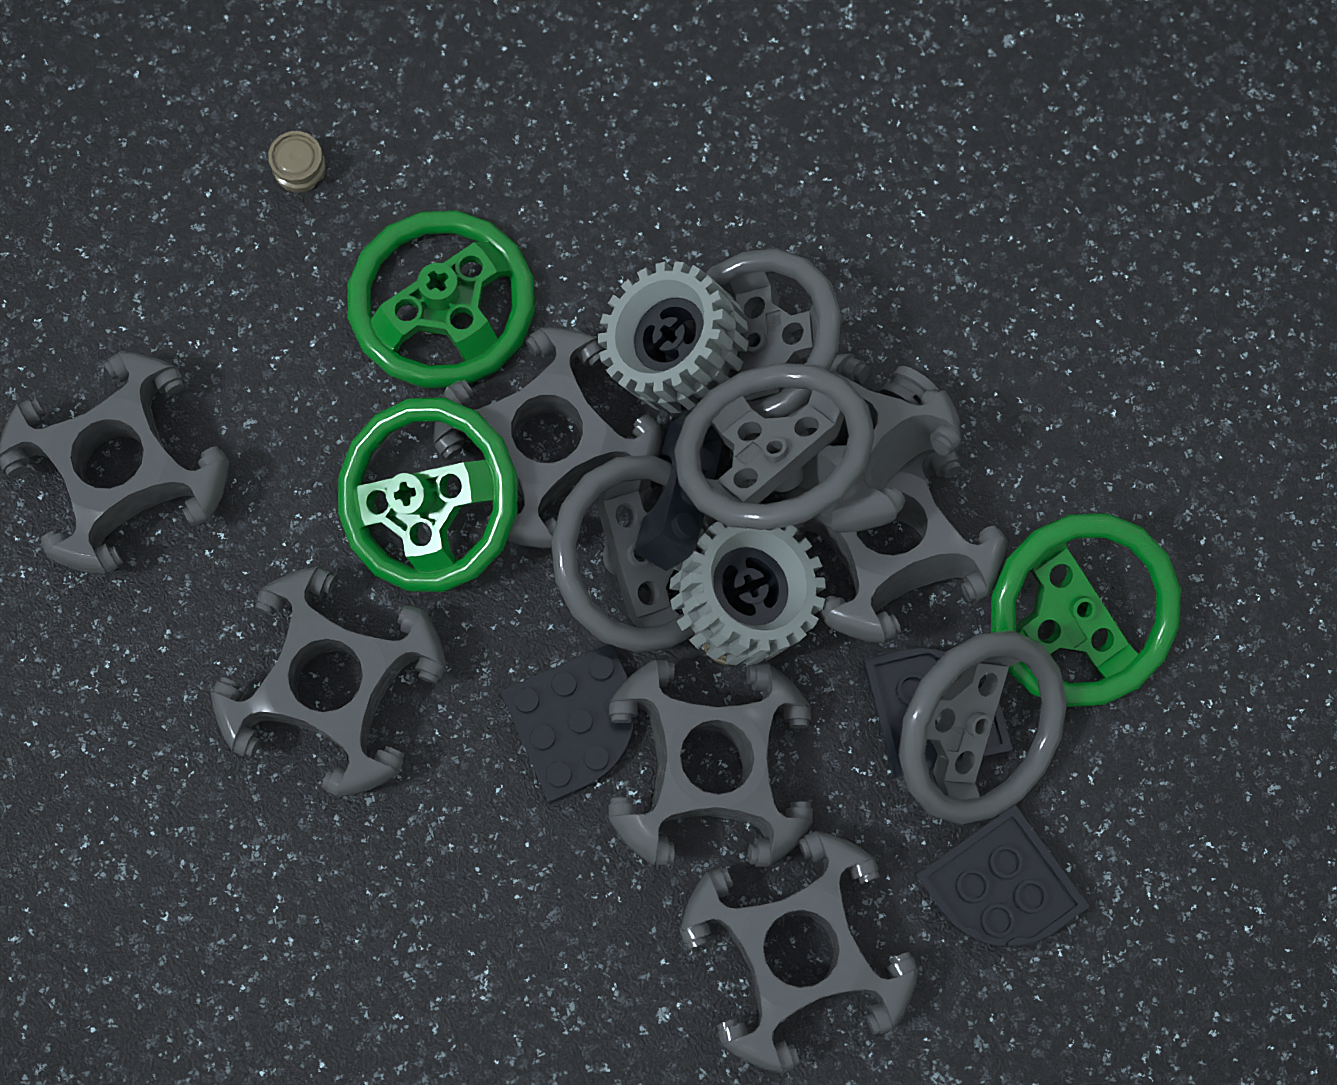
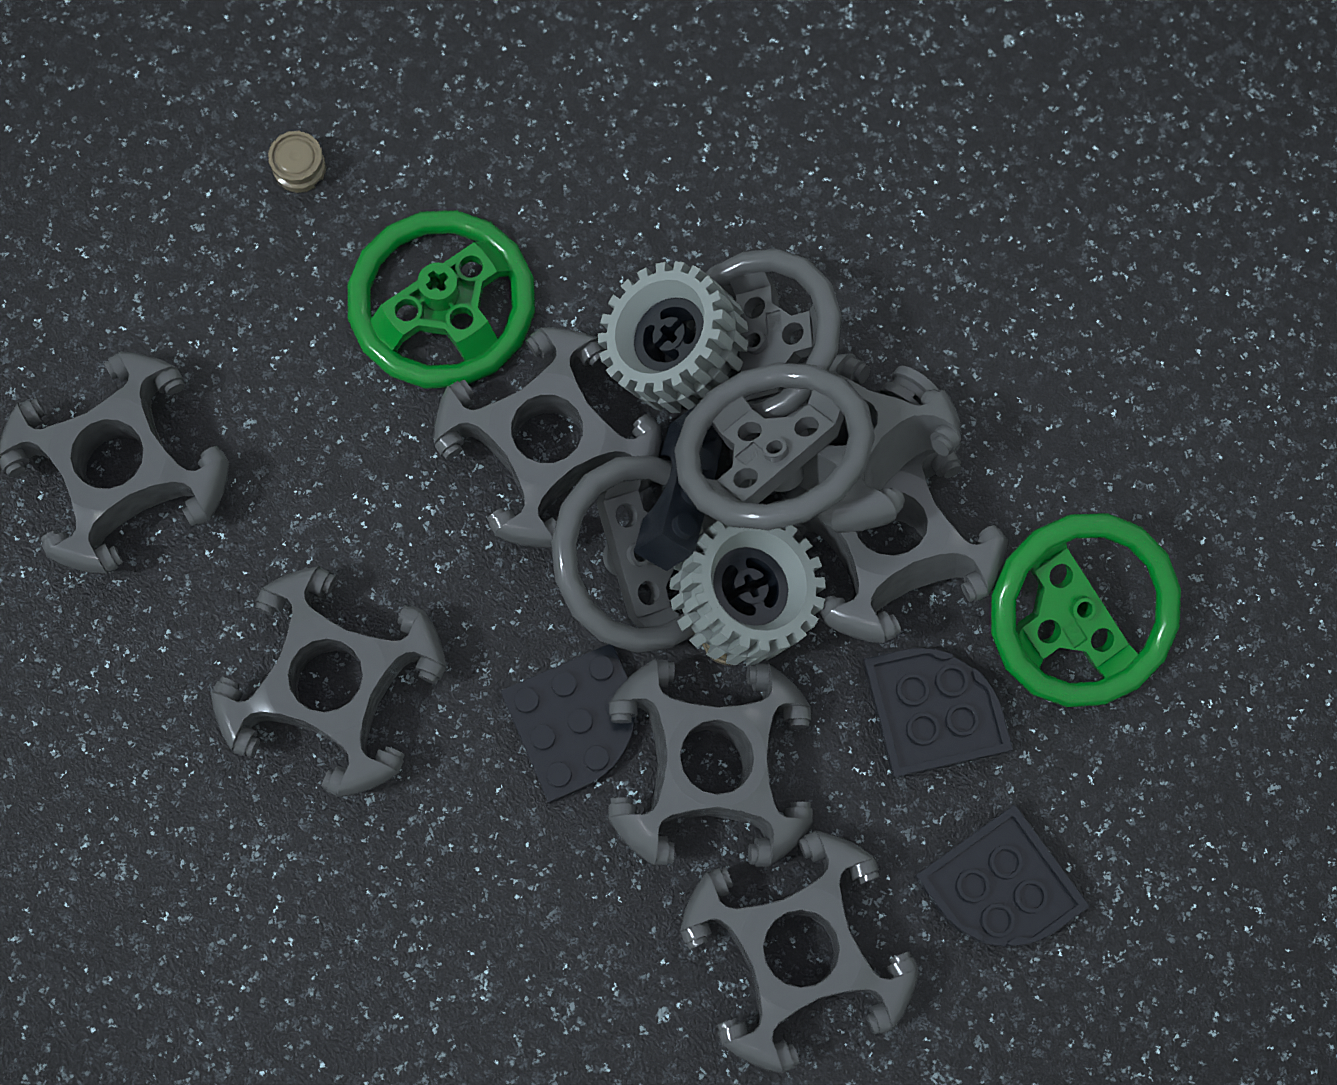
(425, 499): green piece -> none
(965, 722): dark grey piece -> none

